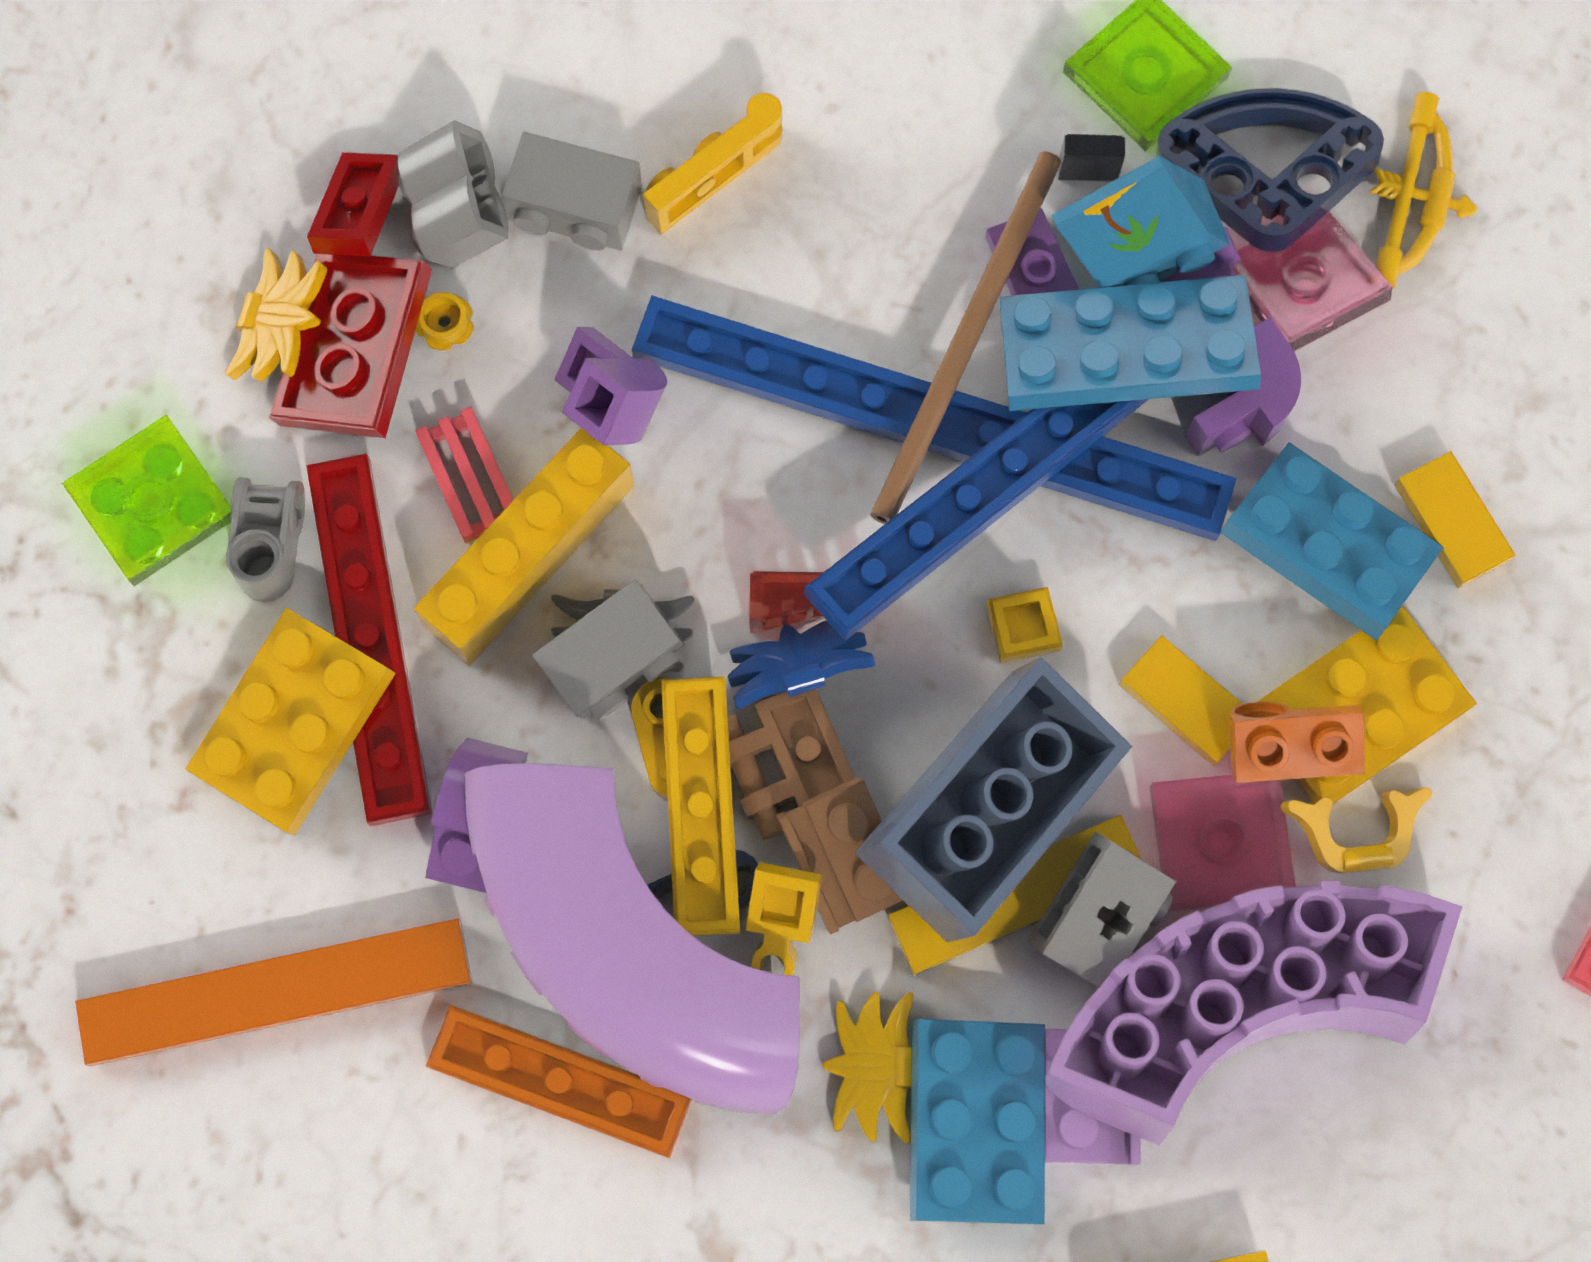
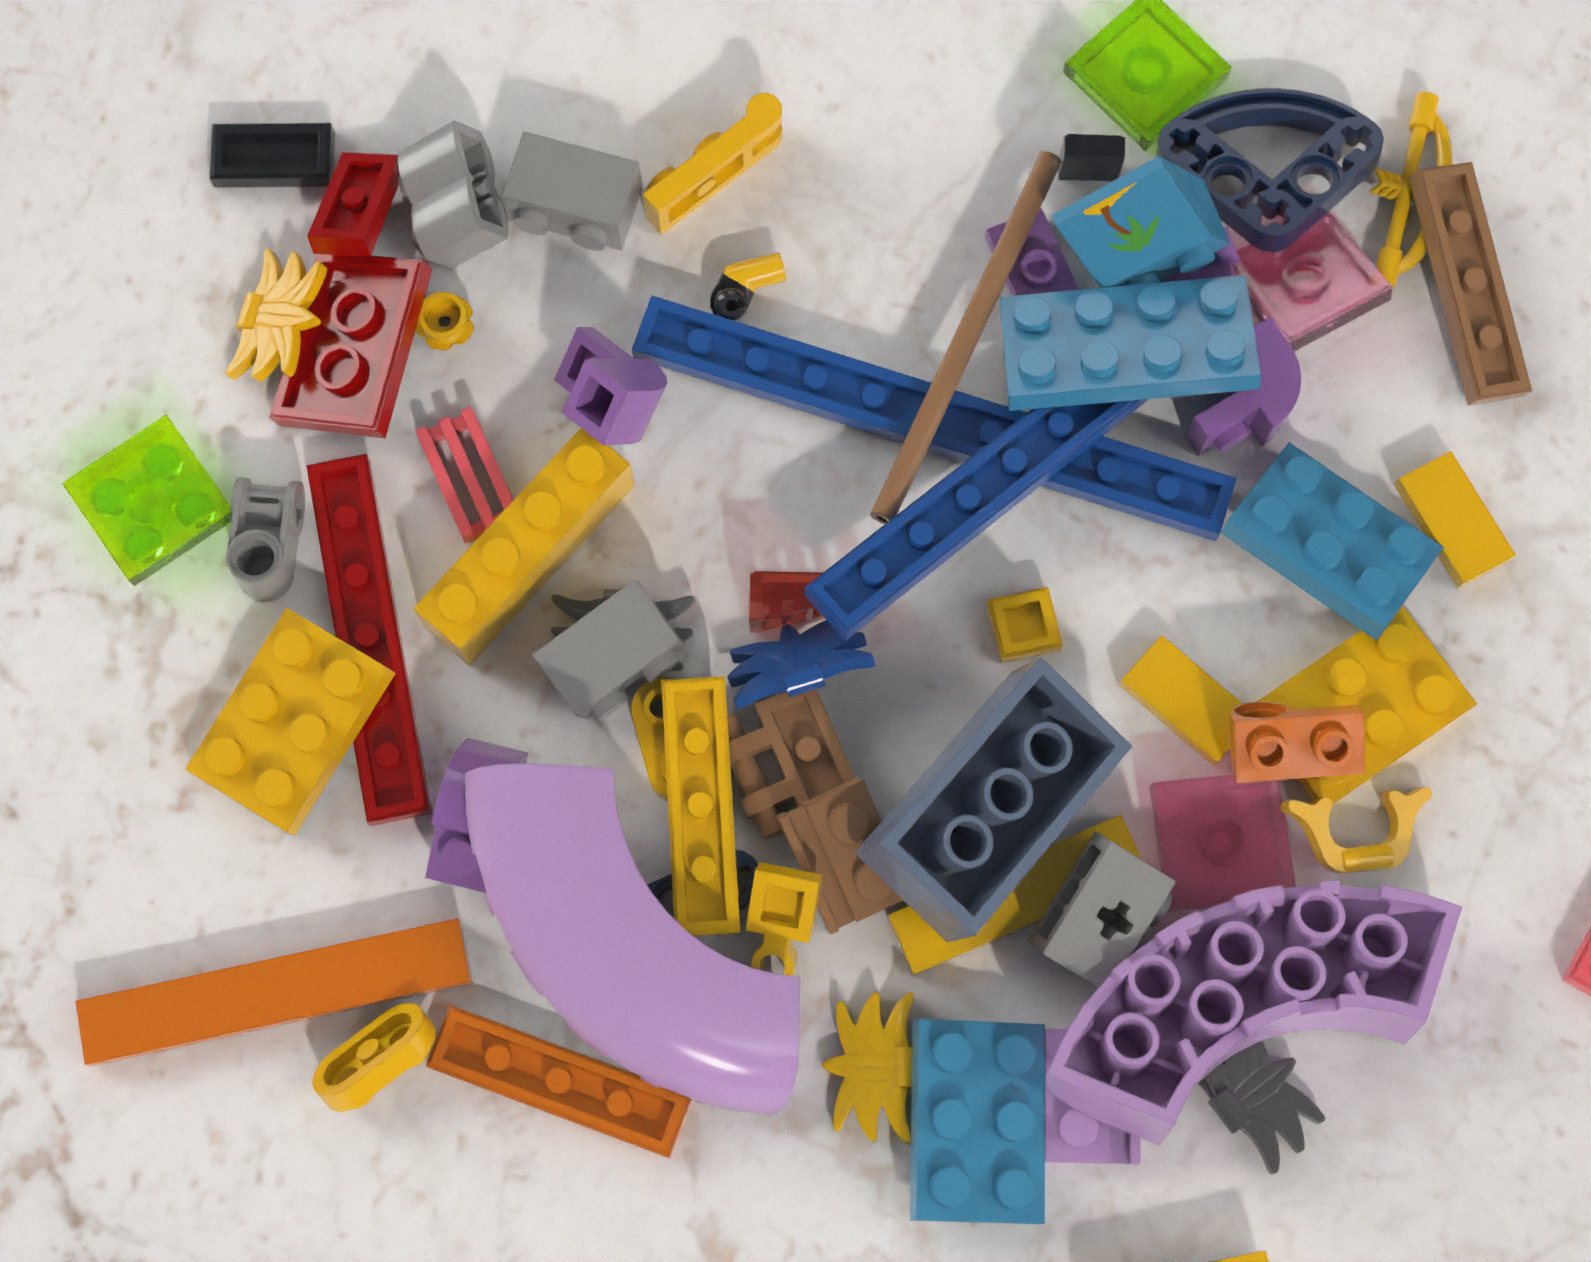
(272, 155): none -> black tile
(374, 1057): none -> yellow plate
(740, 281): none -> arm
(1258, 1101): none -> dark grey piece
(1470, 283): none -> medium nougat tile

